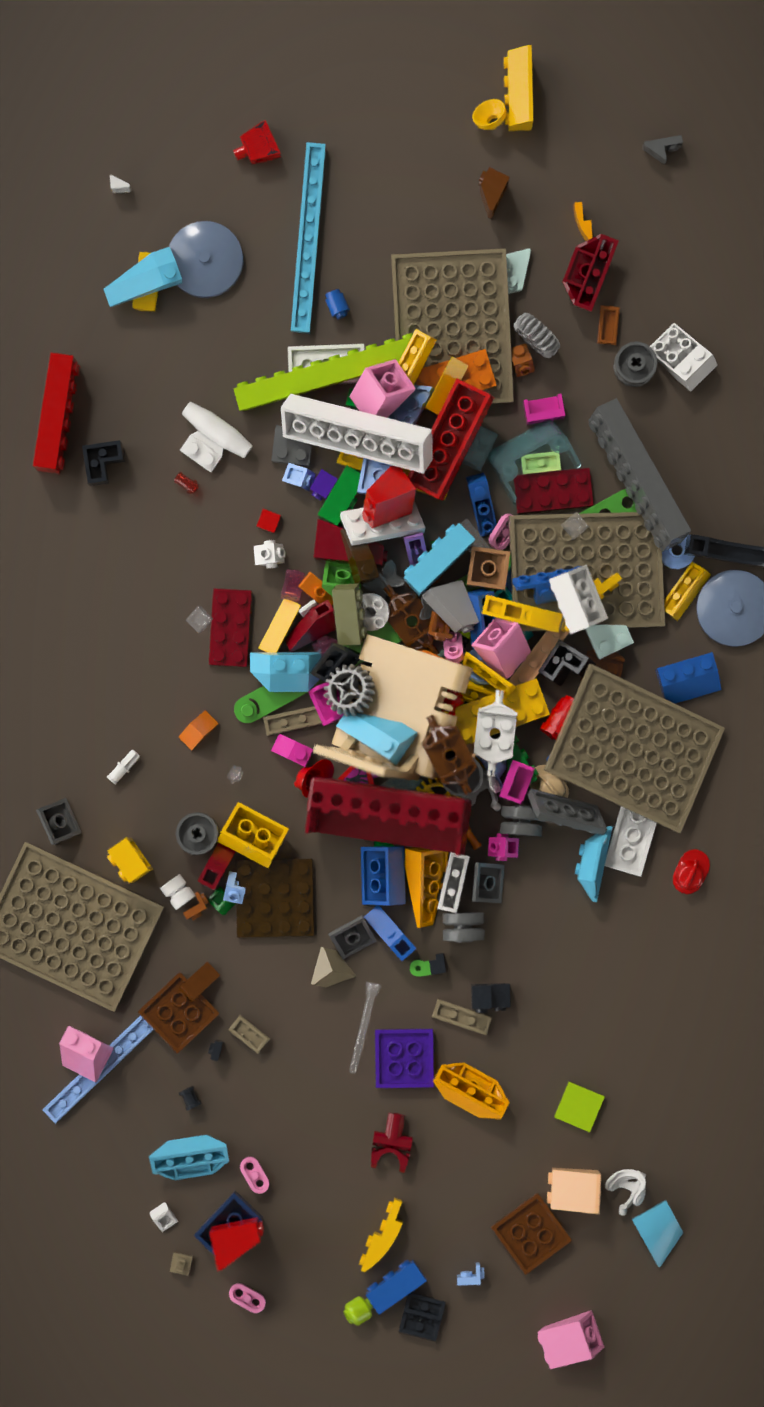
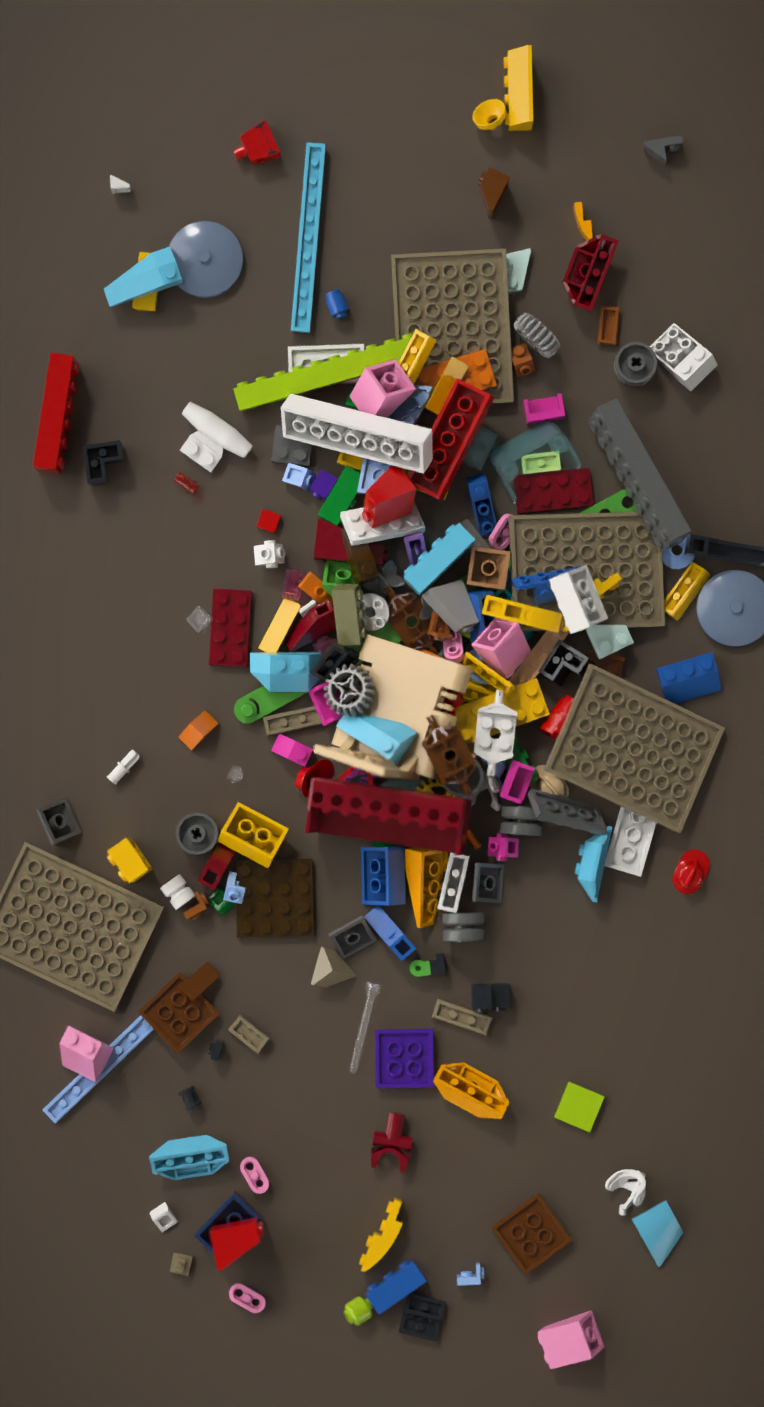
(574, 525): clear plate -> none
(574, 1190): light nougat slope -> none

